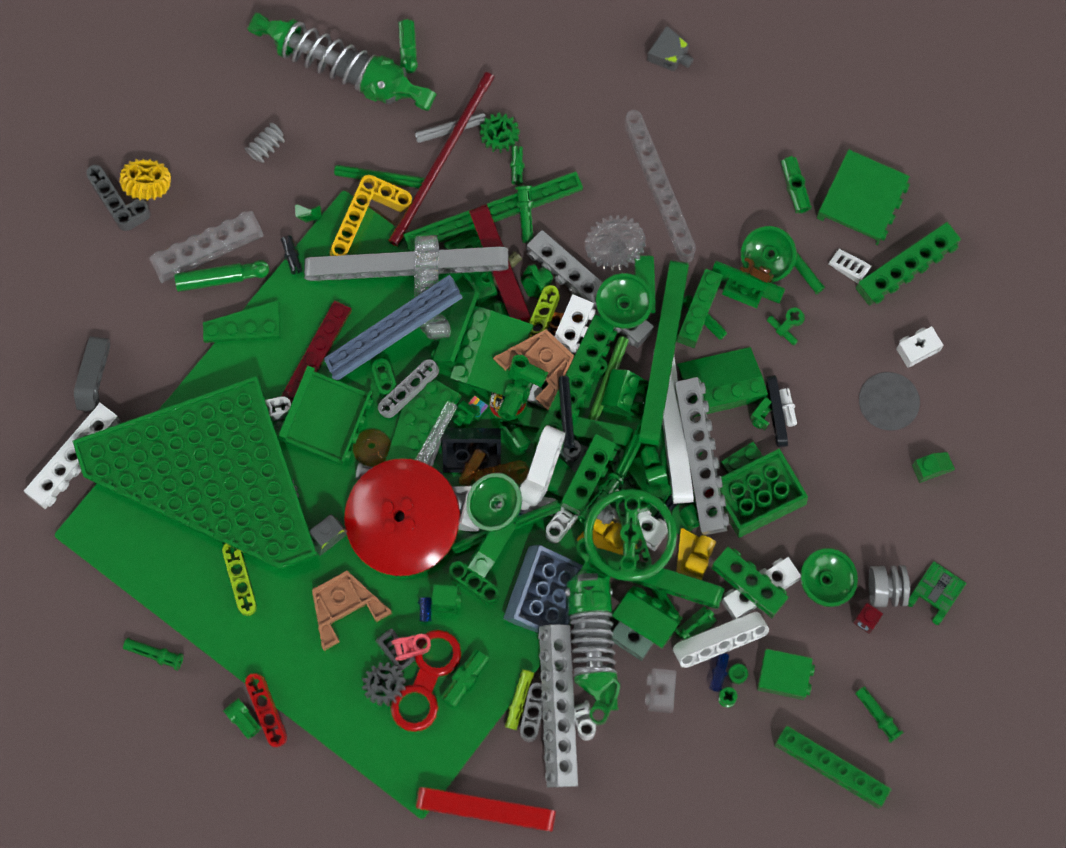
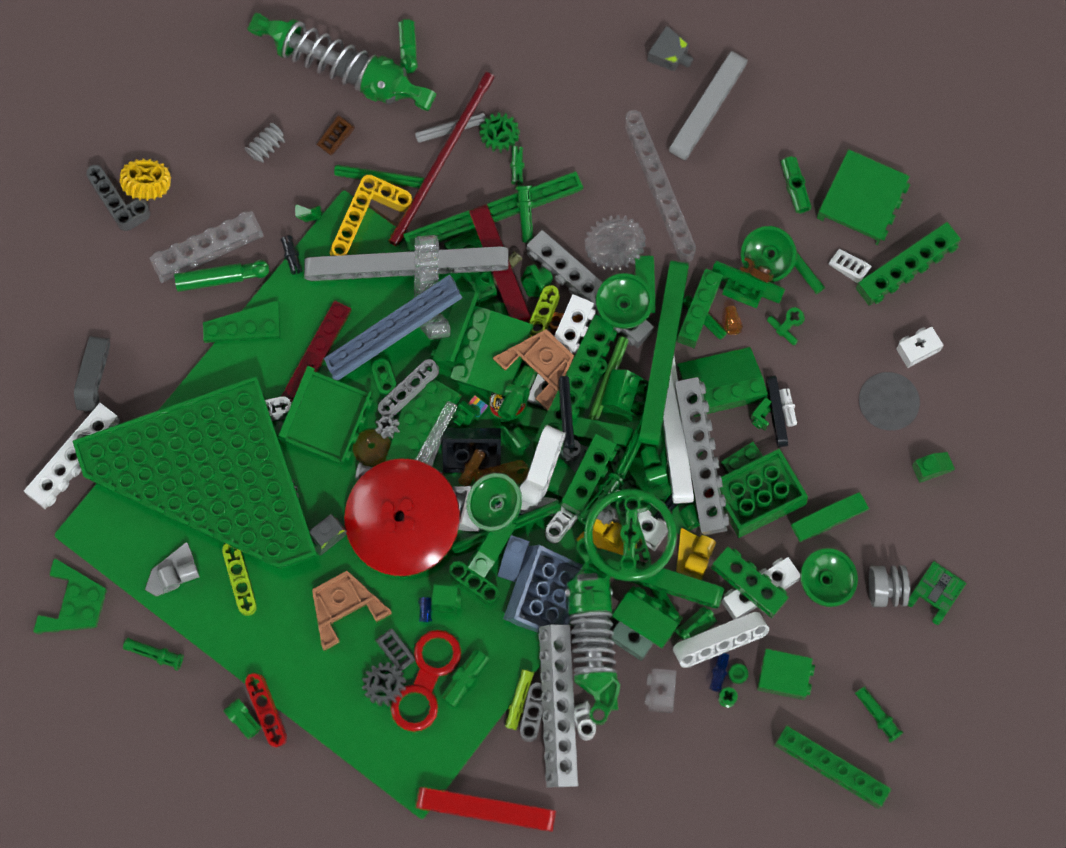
(80, 604): none -> green wing
(172, 572): none -> light grey panel
(334, 126): none -> reddish brown slope
(387, 426): none -> light grey gear
(409, 646): coral piece -> none
(513, 558): none -> sand blue slope
(522, 369): green piece -> none
(708, 106): none -> light grey beam
(732, 321): none -> clear orange cone
(829, 517): none -> green slope
(868, 618): dark red brick -> none

